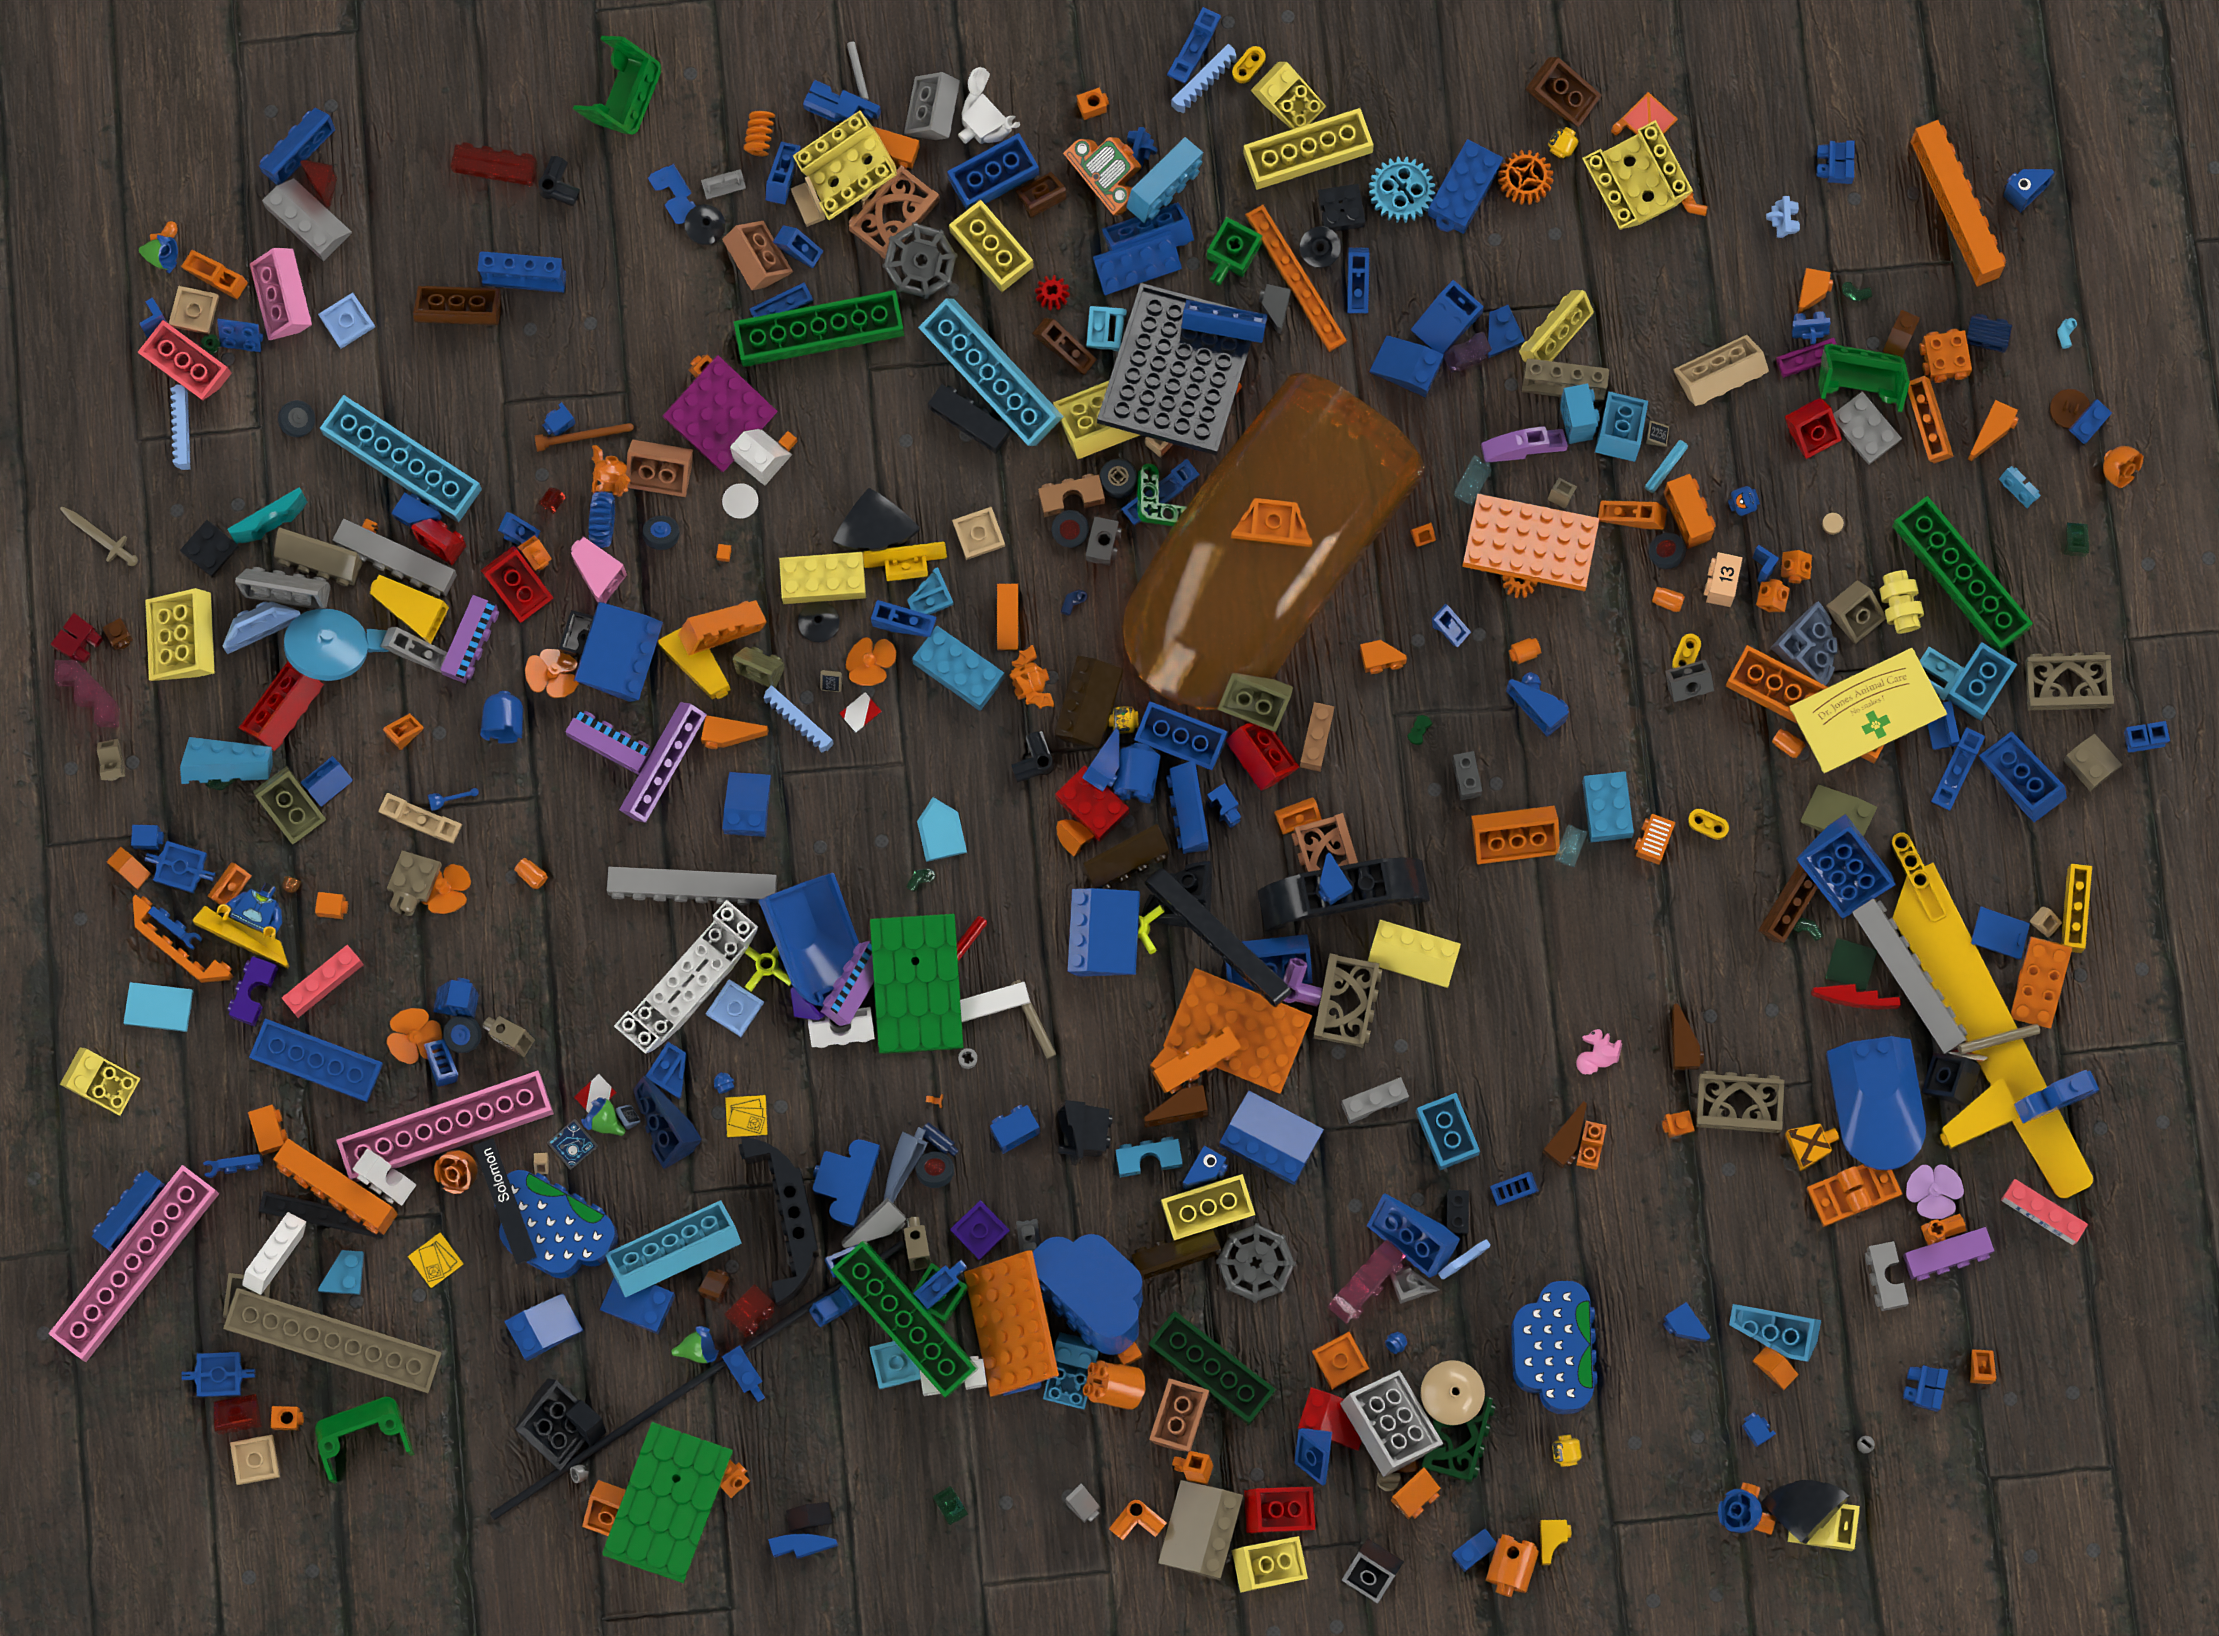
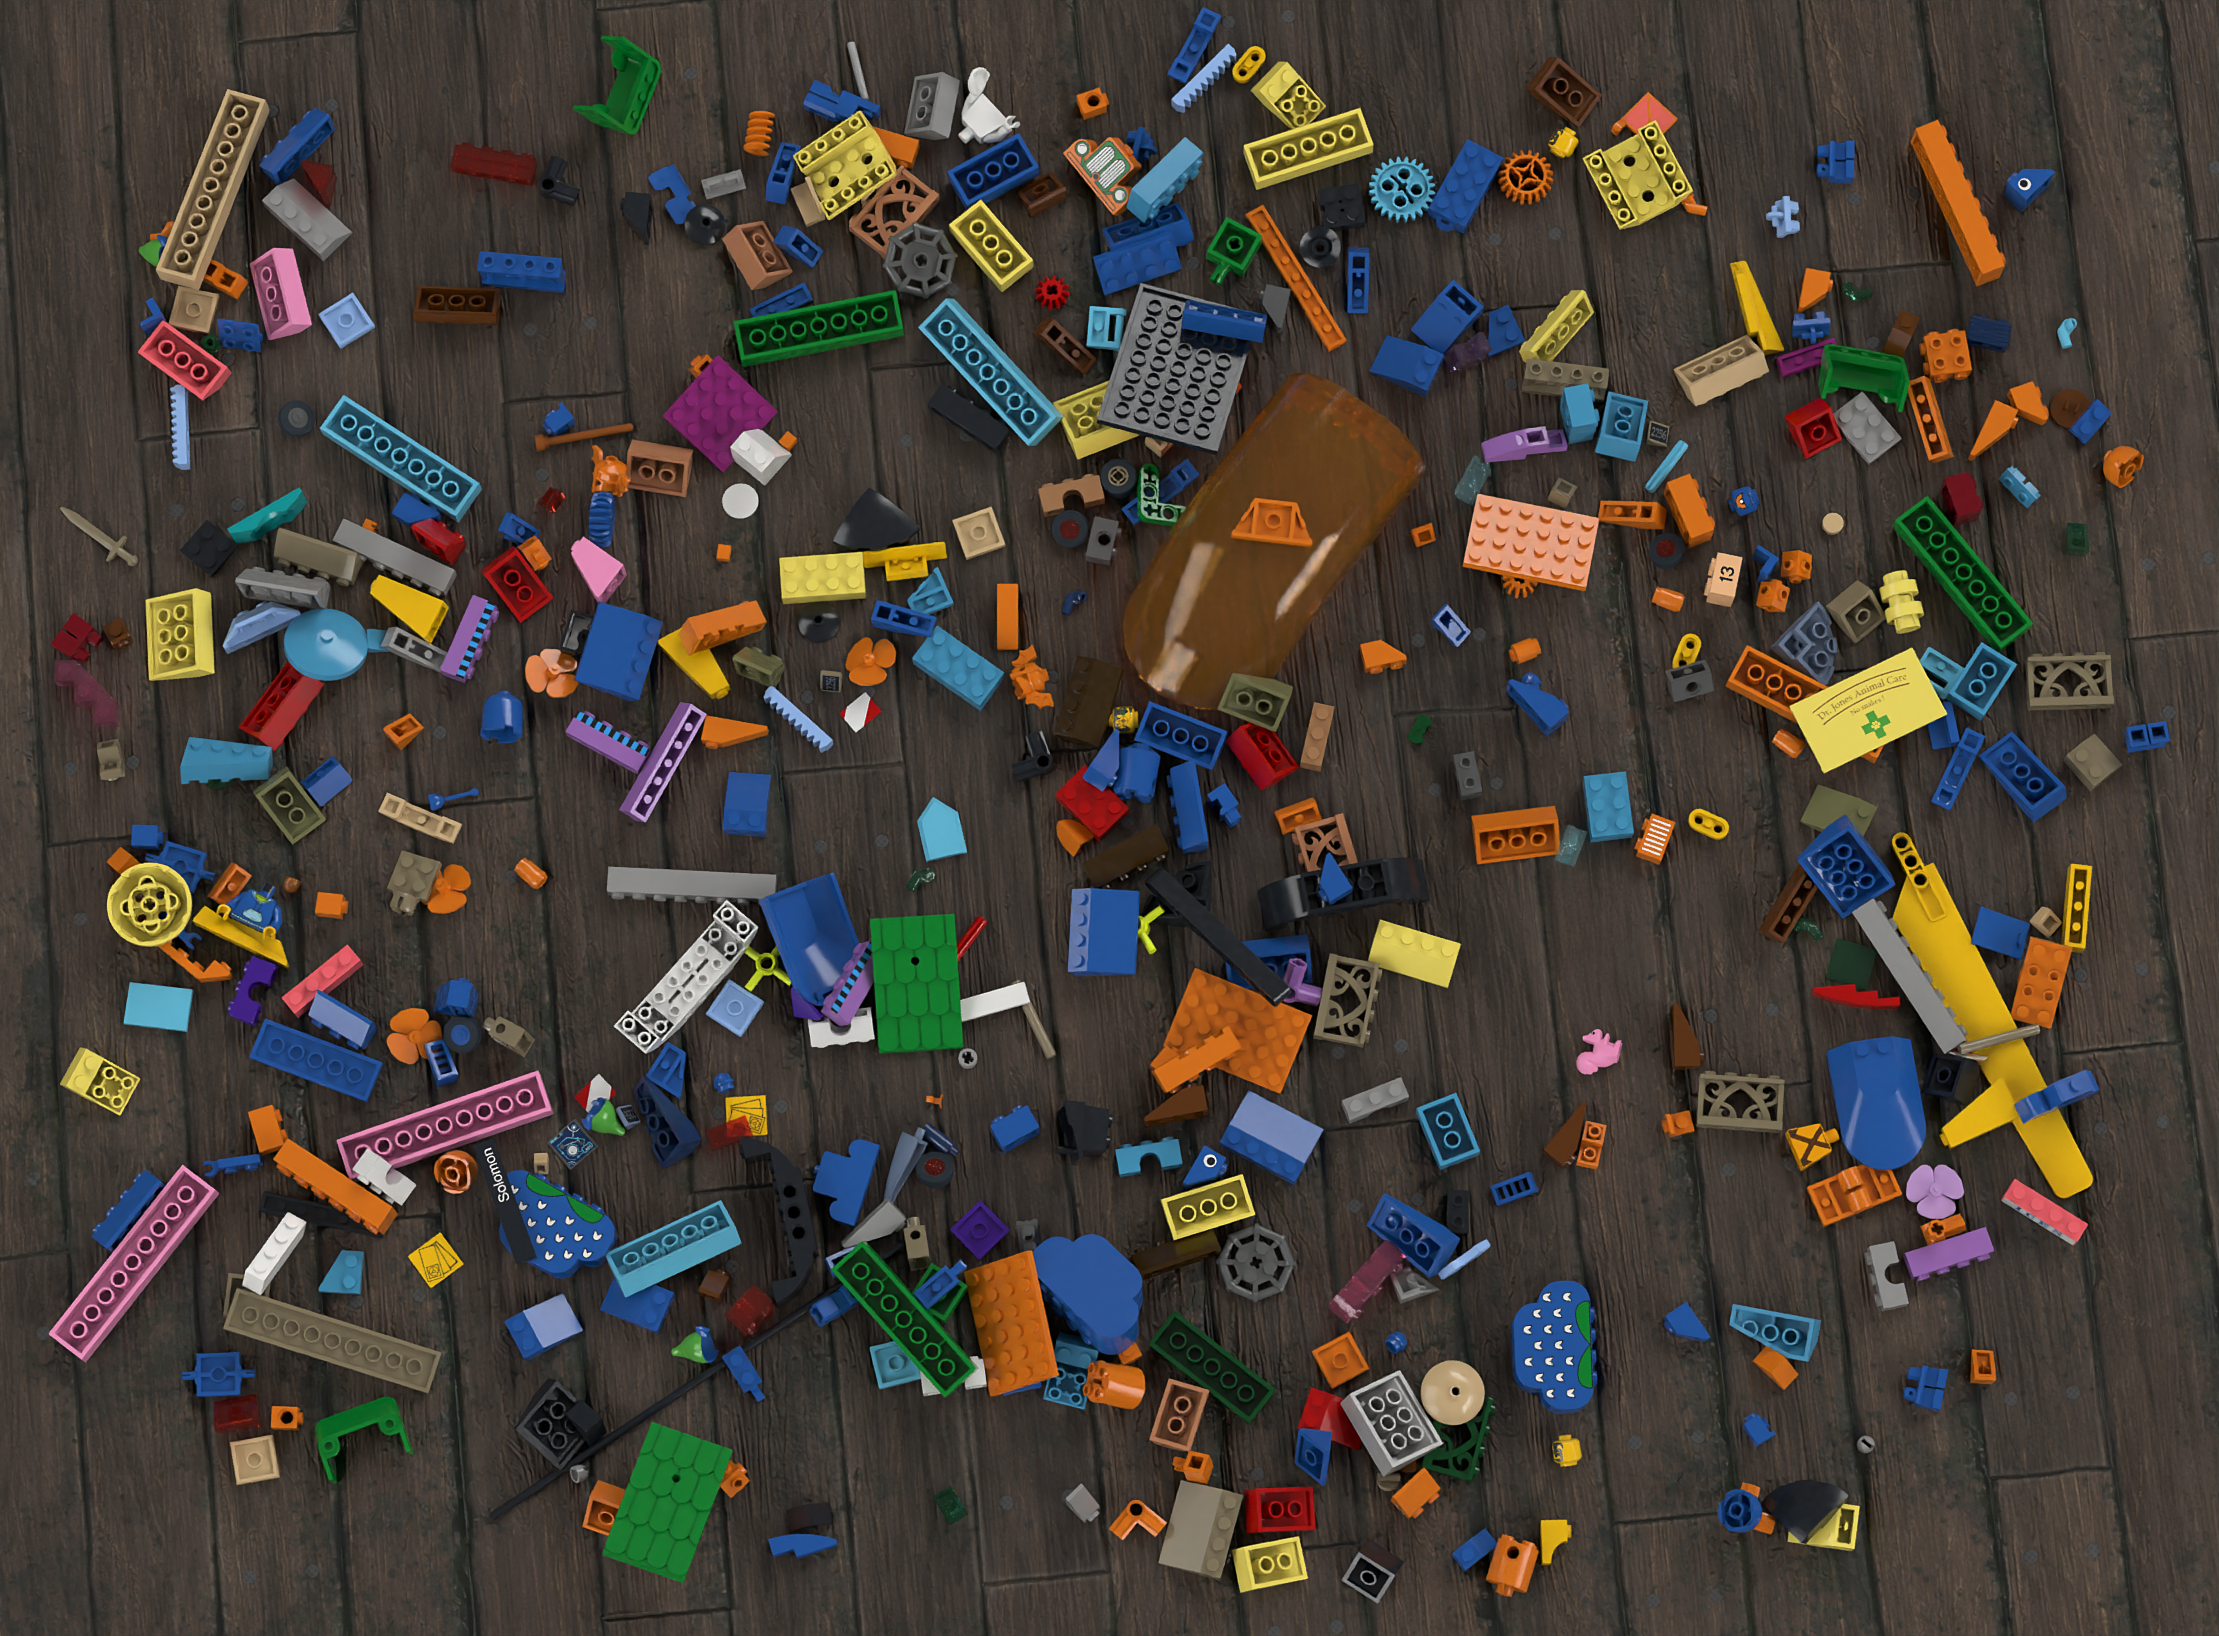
(149, 880): none -> light yellow brick
(213, 189): none -> tan brick
(341, 1021): none -> slope
(638, 212): none -> black slope
(661, 532): black wheel -> none
(729, 1133): none -> clear red plate
(1754, 311): none -> yellow wedge
(1961, 499): none -> dark red brick
(2028, 403): none -> orange slope

